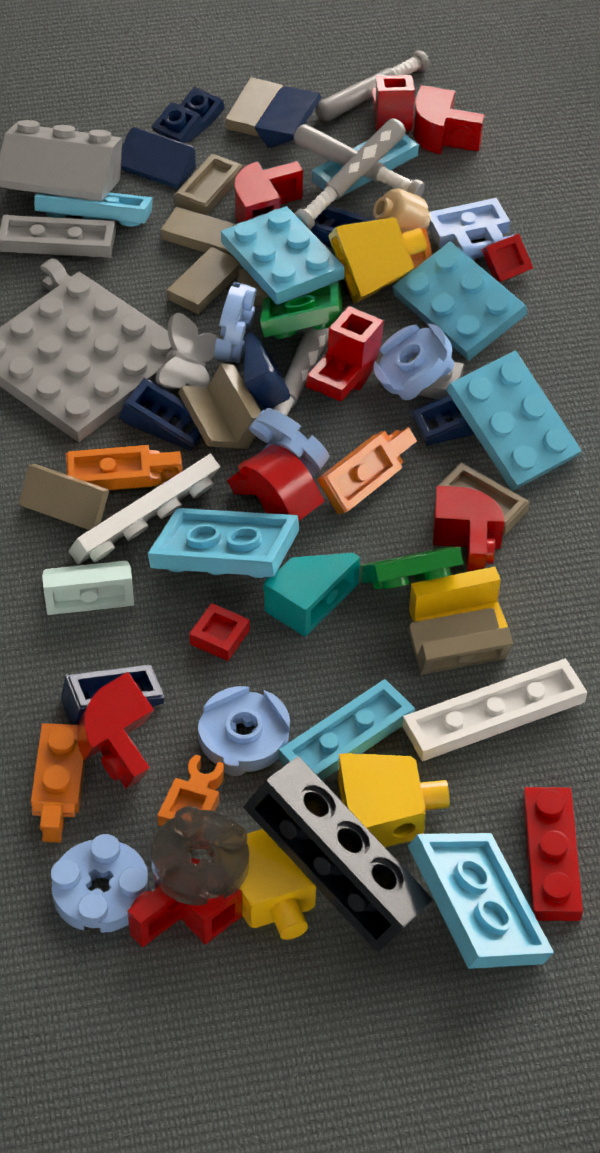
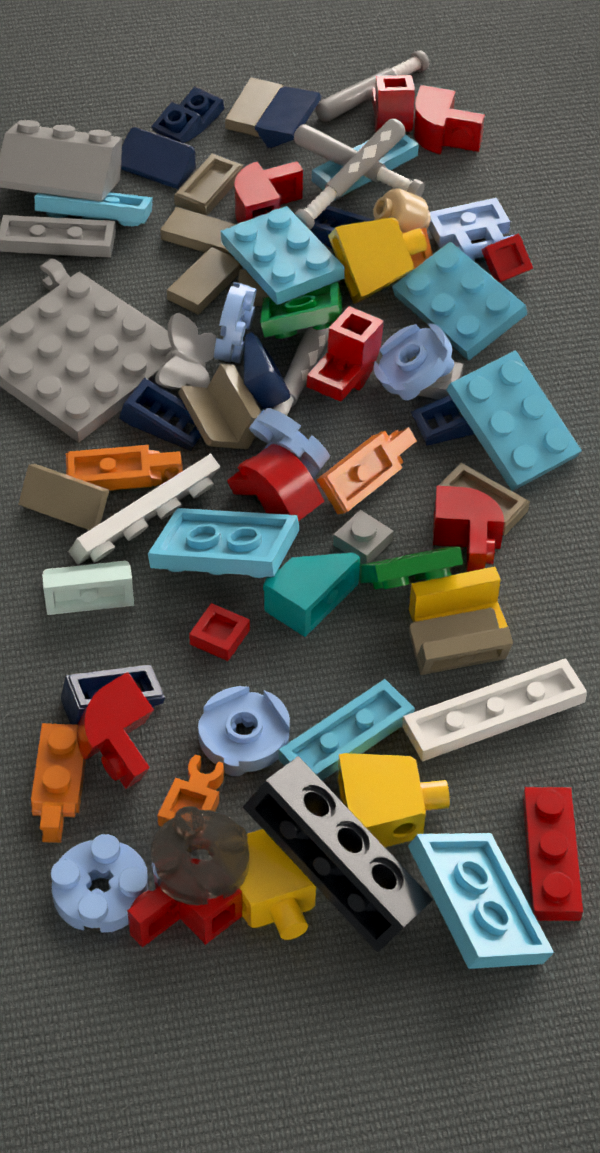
(363, 537): none -> light grey plate

